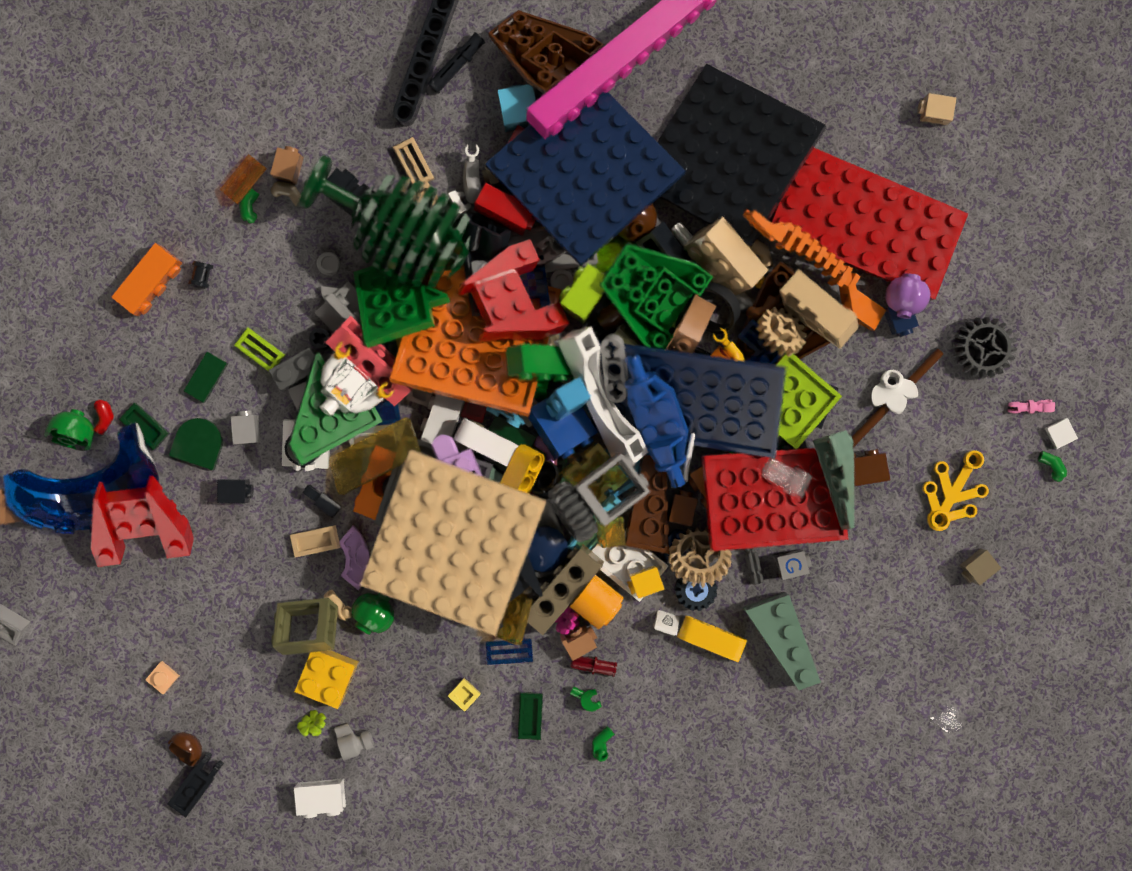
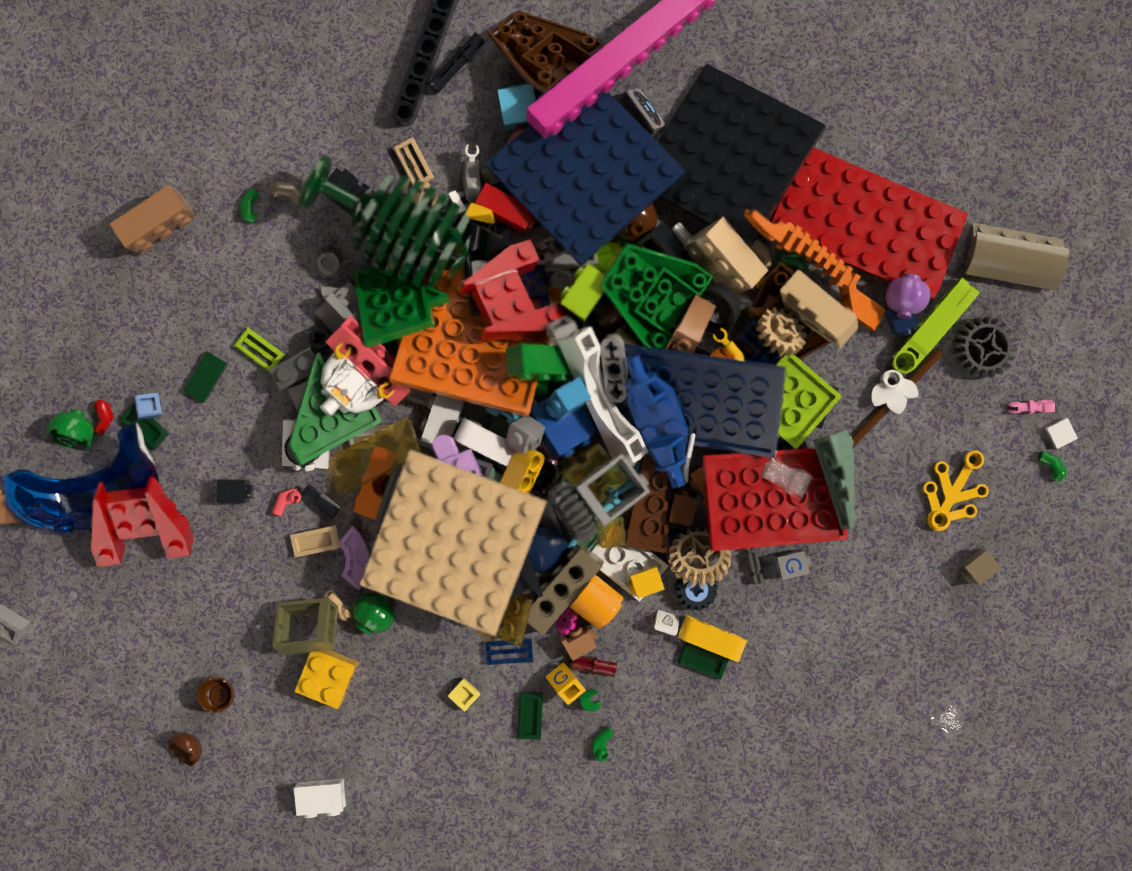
(147, 280): orange brick -> none
(148, 406): none -> medium blue tile
(153, 220): none -> medium nougat brick
(162, 677): light nougat plate -> none
(194, 787): black hinge -> none
(198, 443): dark green tile -> none
(200, 274): black bush -> none
(215, 694): none -> reddish brown hair
(244, 180): clear orange tile -> none
(245, 428): light grey brick -> none
(285, 498): none -> coral arm
(287, 164): medium nougat brick -> none
(312, 724): lime plant -> none
(350, 744): light grey piece -> none
(388, 412): clear blue tile -> none
(473, 411): red tile -> none
(480, 213): none -> yellow slope
(525, 434): none -> light grey brick
(561, 328): none -> light grey plate
(565, 683): none -> yellow brick
(645, 110): none -> light grey slope
(703, 660): none -> dark green tile
(782, 632): sand green wedge -> none
(791, 259): none -> green arm
(870, 468): reddish brown brick -> none
(935, 325): none -> lime piece
(937, 109): tan brick -> none
(1016, 256): none -> dark tan brick

